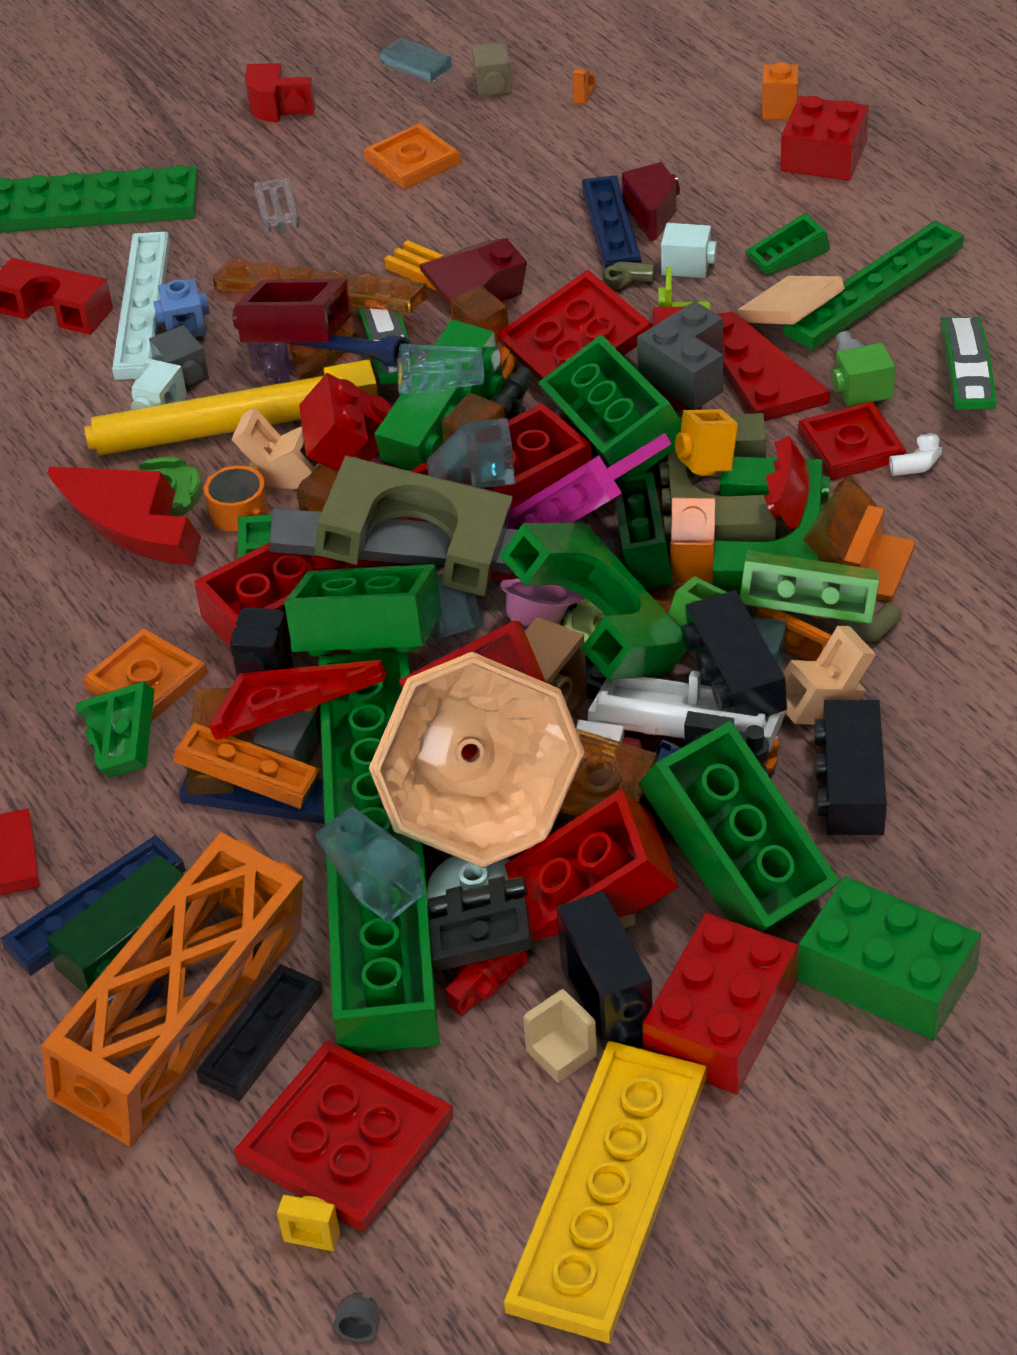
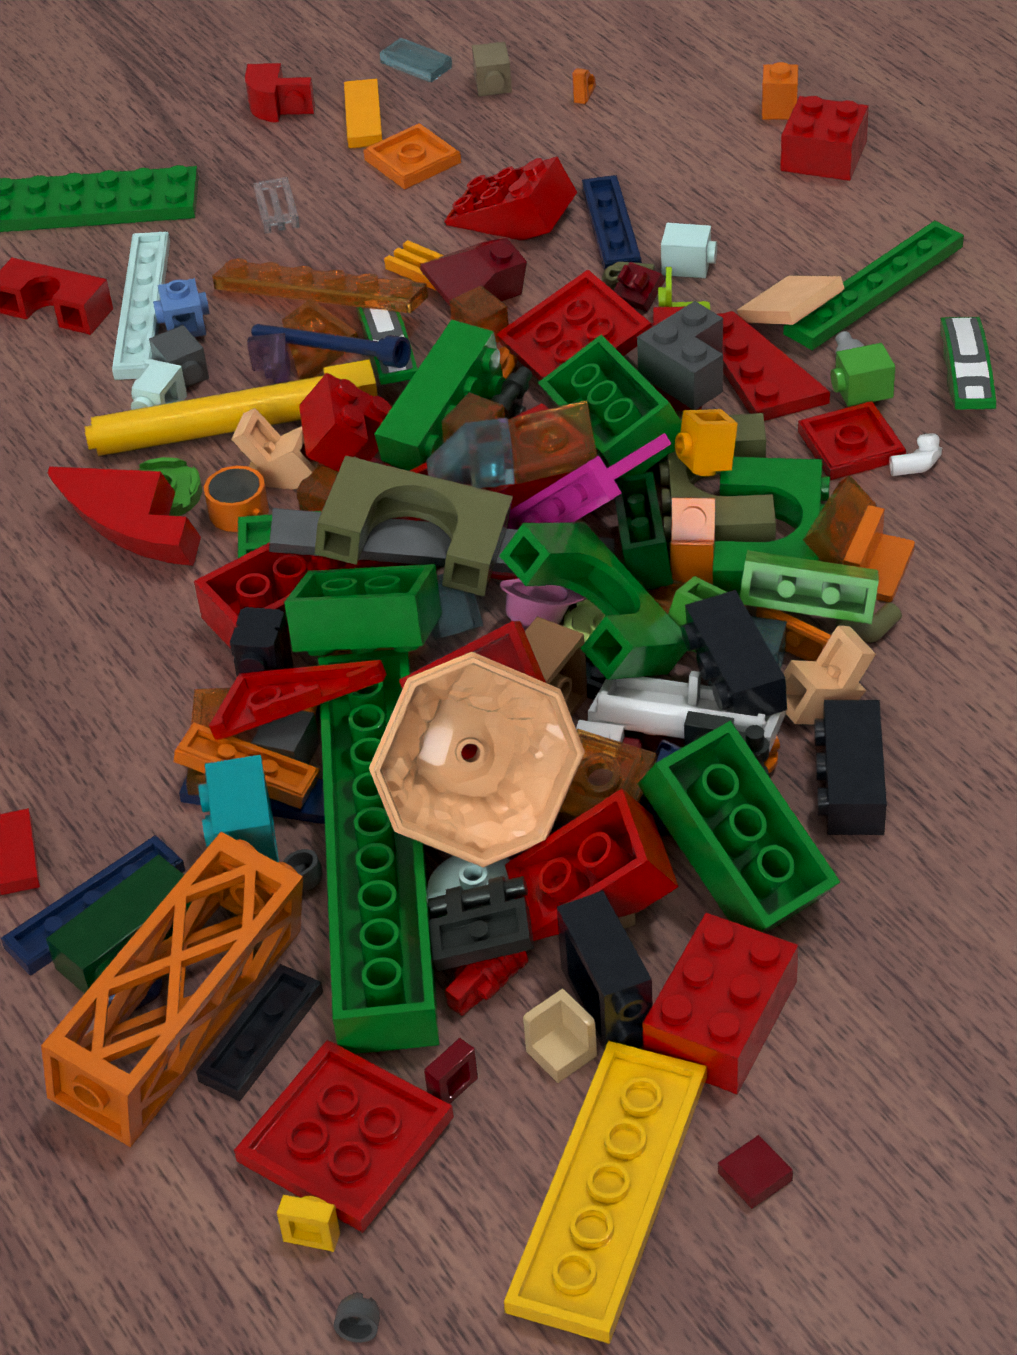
(119, 727): green wing -> none
(148, 660): orange tile -> none
(238, 804): none -> teal brick
(293, 310): dark red window -> none
(307, 865): none -> dark grey hinge
(362, 113): none -> light orange tile
(372, 863): clear light blue slope -> none
(416, 377): clear light blue slope -> none
(452, 1071): none -> dark red tile
(515, 201): none -> red slope
(552, 441): none -> clear orange tile
(638, 285): none -> dark red tile
(650, 197): dark red slope -> none
(755, 1171): none -> dark red tile
(788, 484): red slope -> none
(804, 235): green slope -> none
(888, 957): green brick -> none

